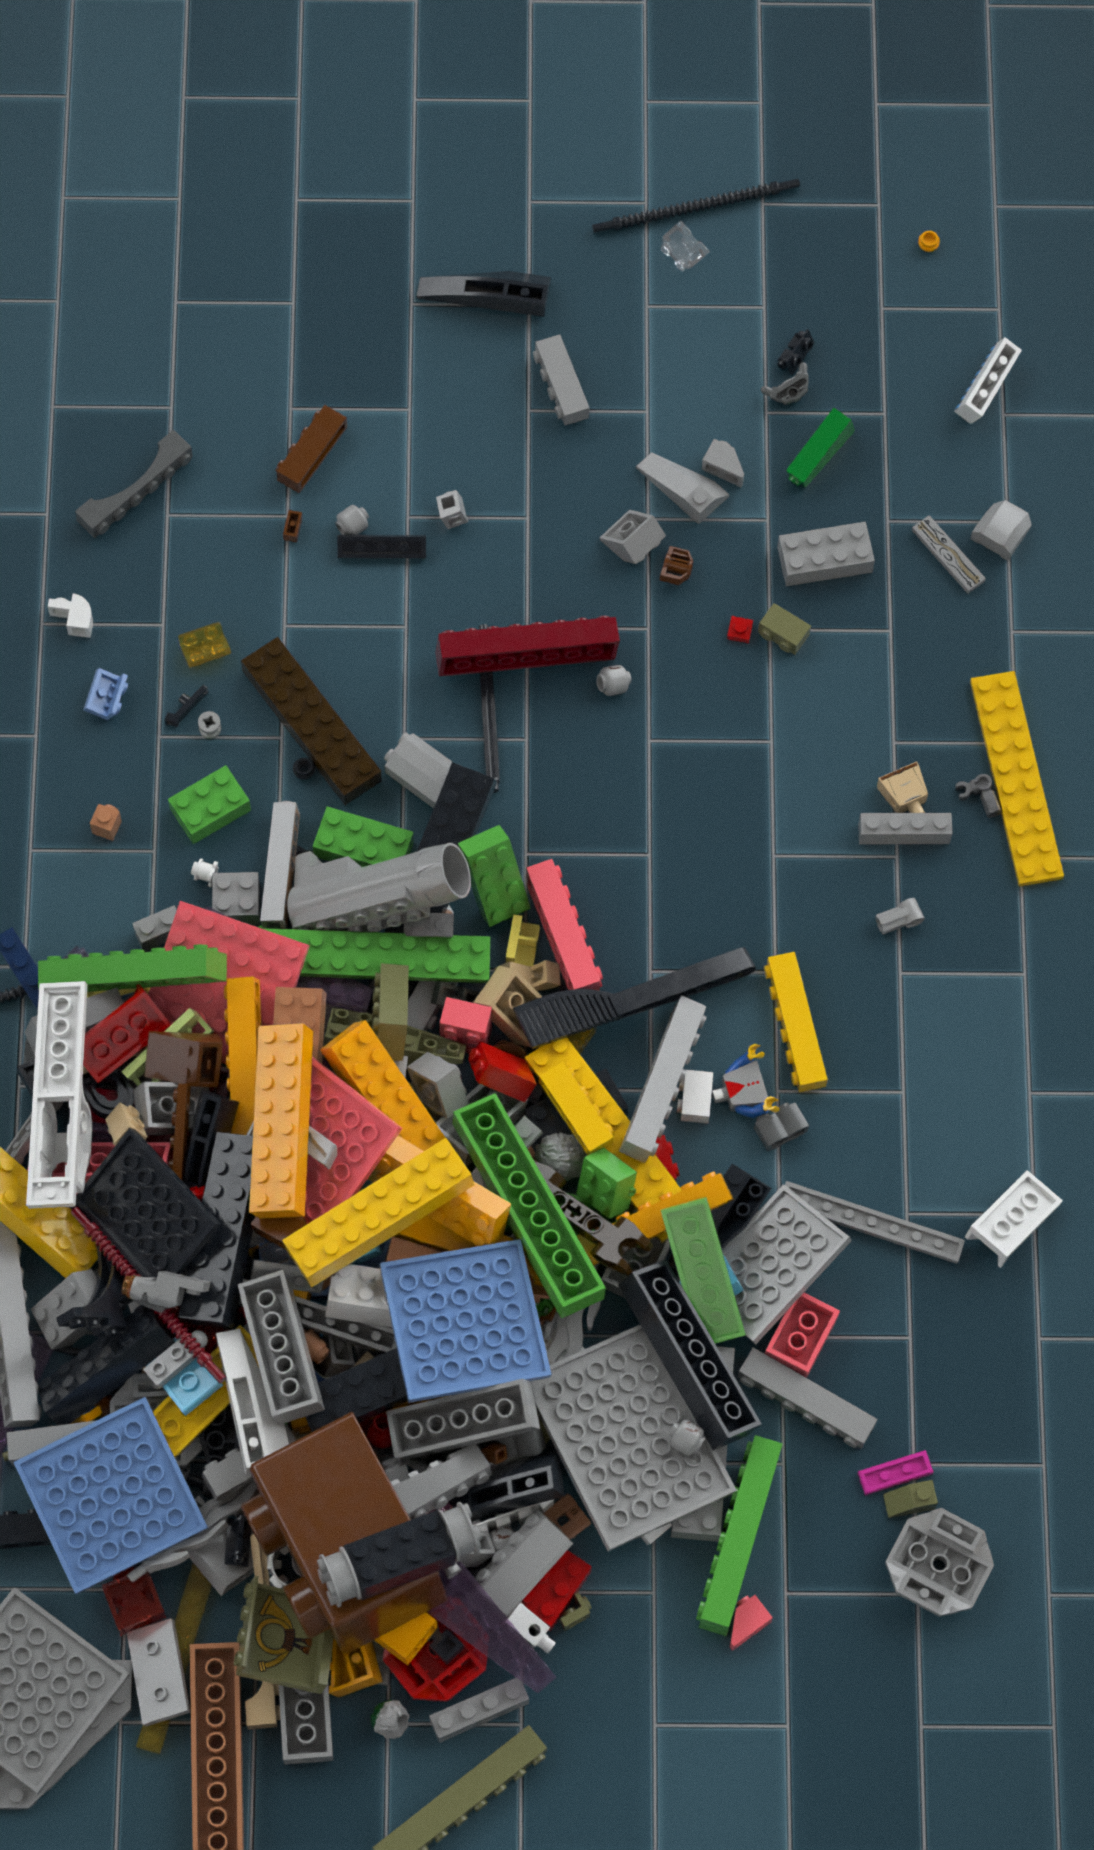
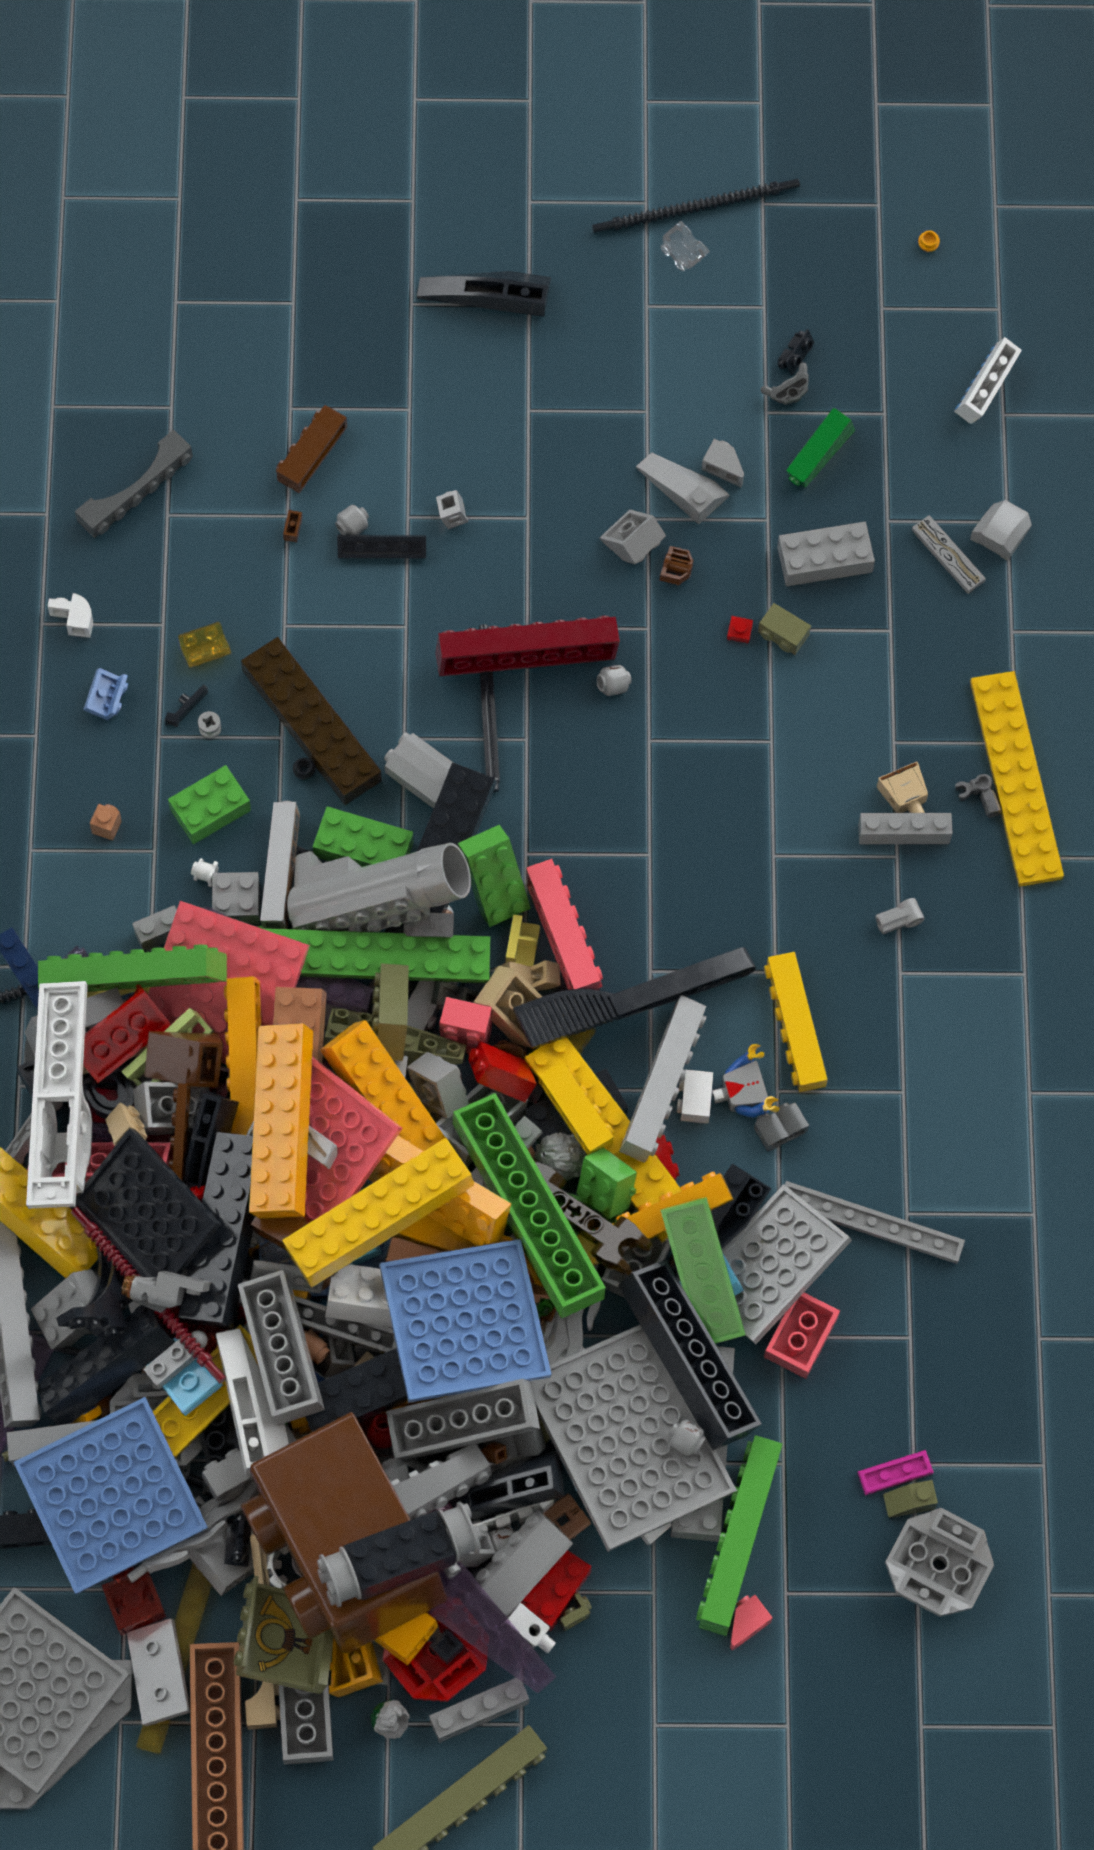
(561, 379): light grey brick -> none
(806, 1398): light grey brick -> none
(1014, 1216): white plate -> none

